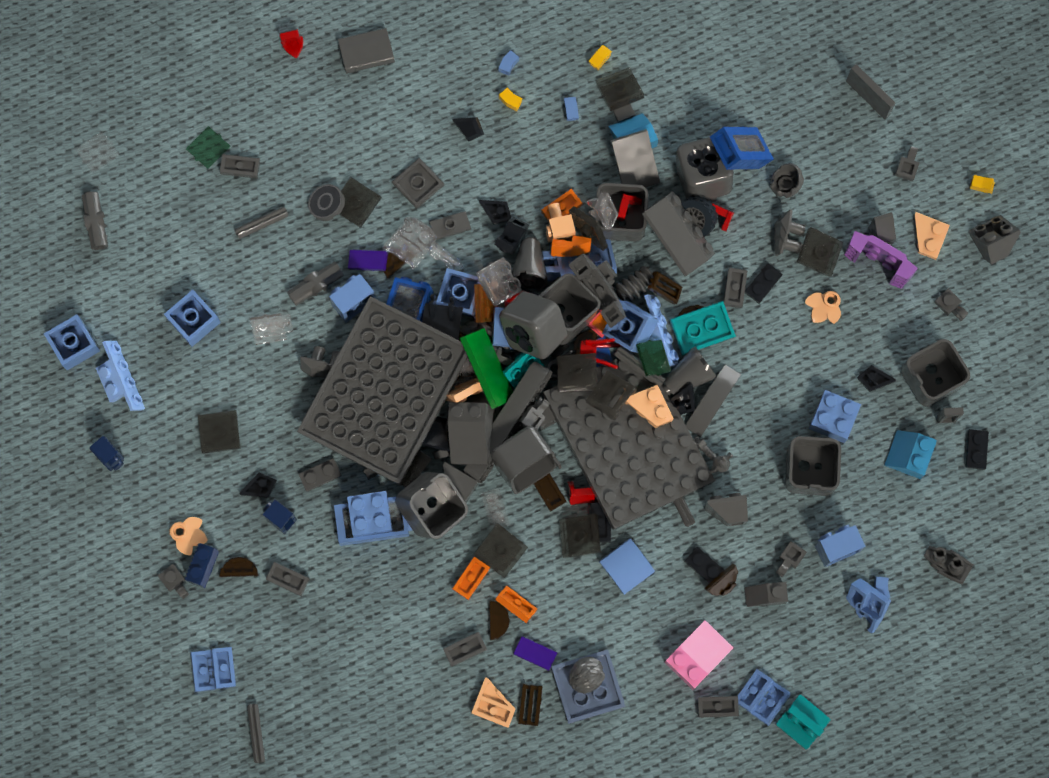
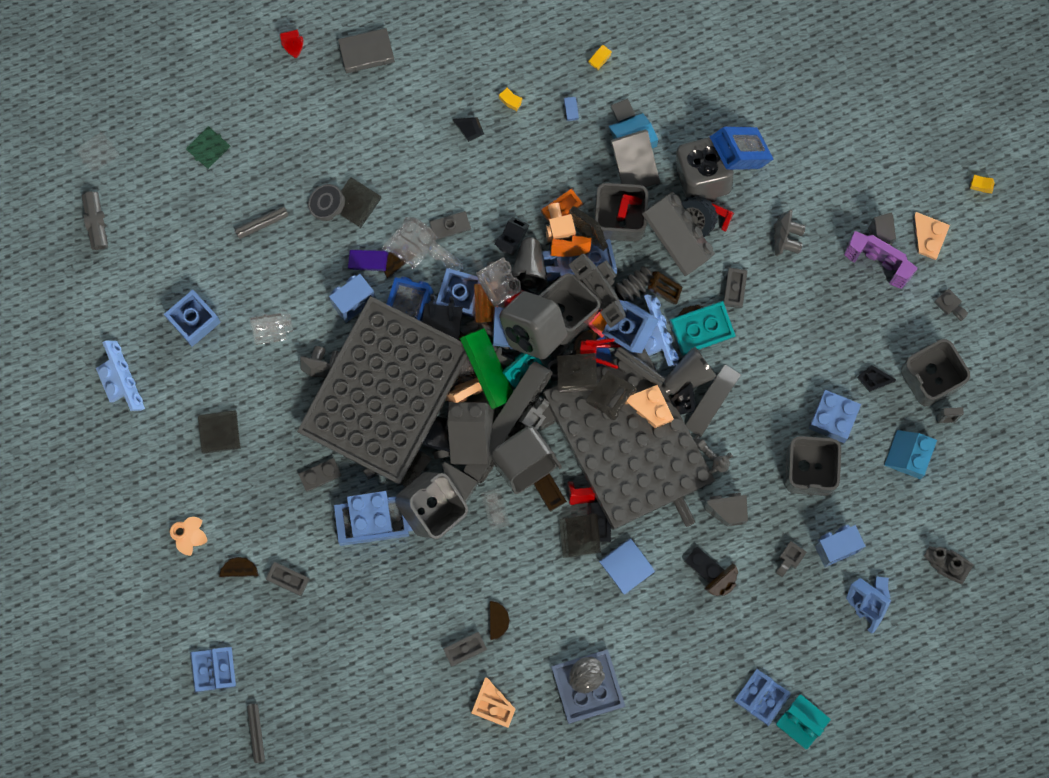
(71, 342): medium blue brick -> none
(107, 454): dark blue brick -> none
(172, 580): dark grey plate -> none
(202, 565): dark blue brick -> none
(240, 166): dark grey plate -> none
(259, 486): black piece -> none
(279, 516): dark blue piece -> none
(315, 283): dark grey piece -> none
(418, 183): dark grey tile -> none
(471, 578): orange plate -> none
(496, 211): black piece -> none
(500, 550): clear smoke plate -> none
(508, 63): medium blue piece -> none
(516, 604): orange plate -> none
(532, 688): dark brown tile -> none
(535, 653): dark purple tile -> none
(603, 210): clear tile -> none
(619, 89): clear smoke plate -> none
(653, 358): clear green piece -> none
(698, 655): bright pink slope -> none
(718, 706): dark grey plate -> none
(763, 283): black plate -> none
(766, 594): dark grey slope -> none
(787, 180): dark grey hair -> none
(820, 252): clear smoke plate -> none
(823, 309): light nougat plate -> none
(870, 92): dark grey tile -> none
(907, 166): dark grey plate -> none
(977, 449): black plate -> none
(995, 238): dark grey slope -> none

